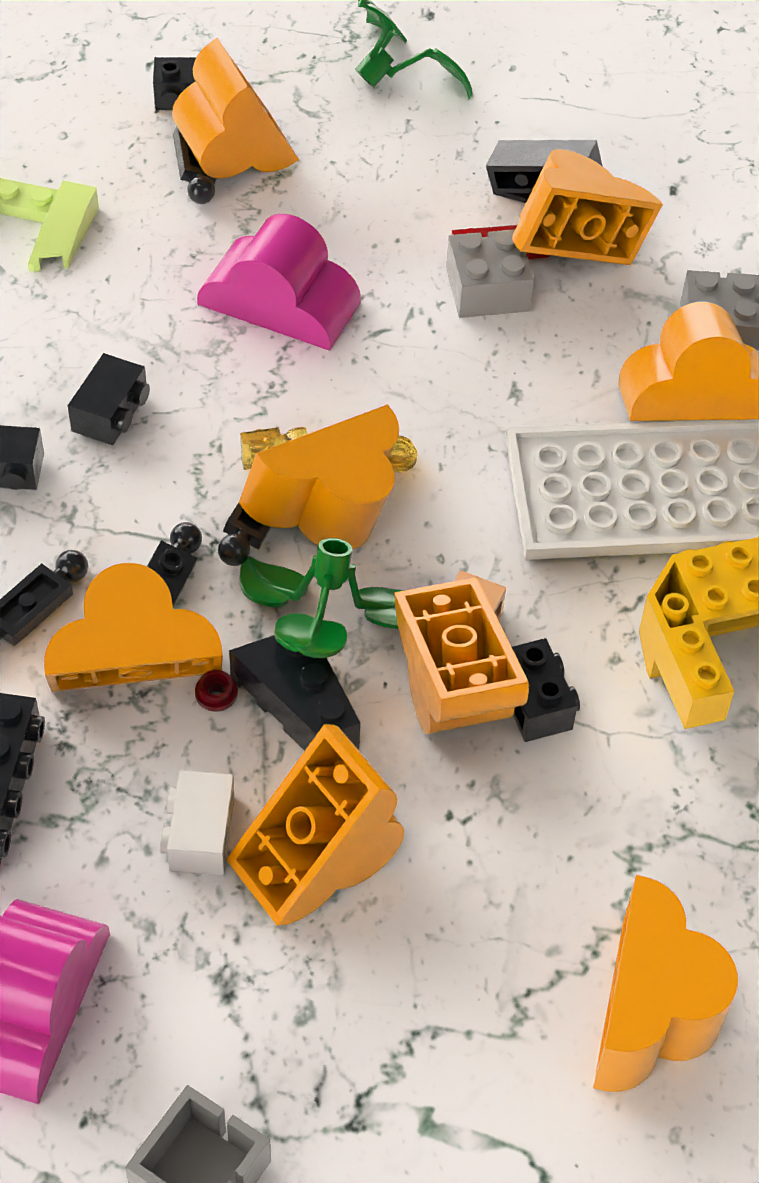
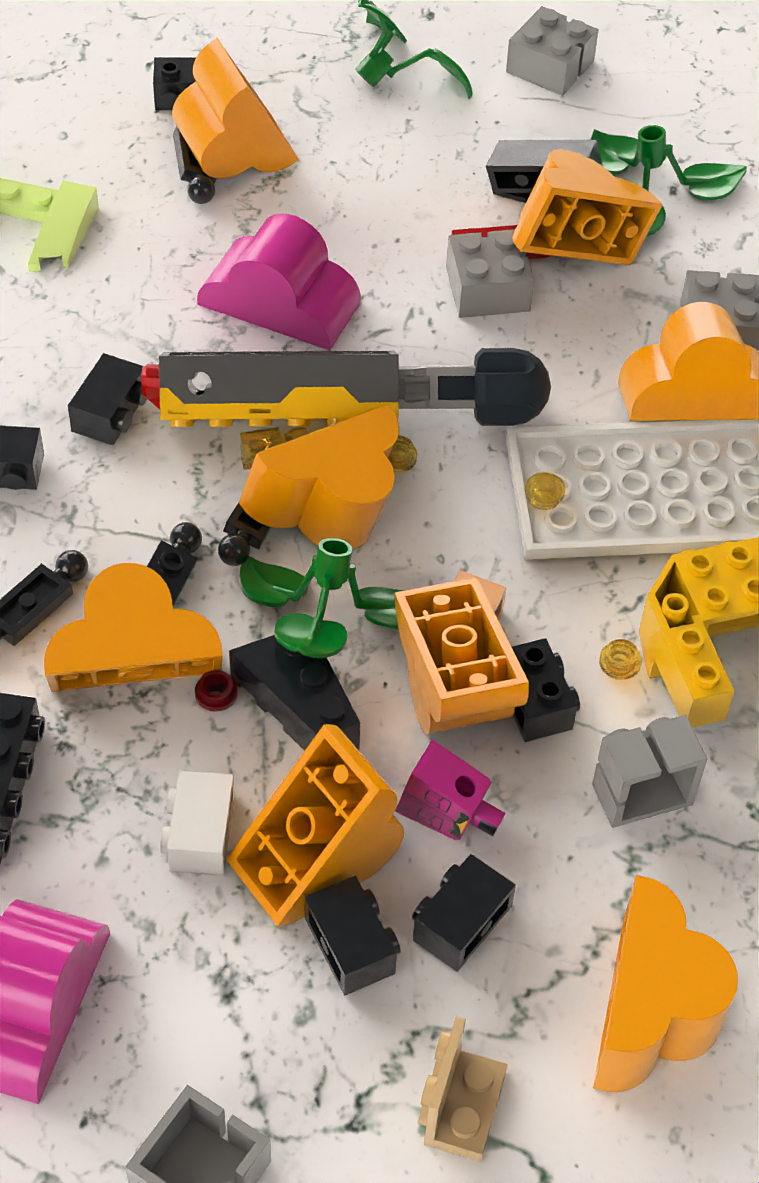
(300, 386): none -> piece
(351, 934): none -> black brick
(448, 795): none -> dark pink torso
(460, 1097): none -> tan bracket
(462, 911): none -> black brick
(545, 490): none -> clear yellow plate
(551, 50): none -> light grey piece
(624, 651): none -> clear yellow plate
(648, 770): none -> light grey piece
(705, 180): none -> green plant

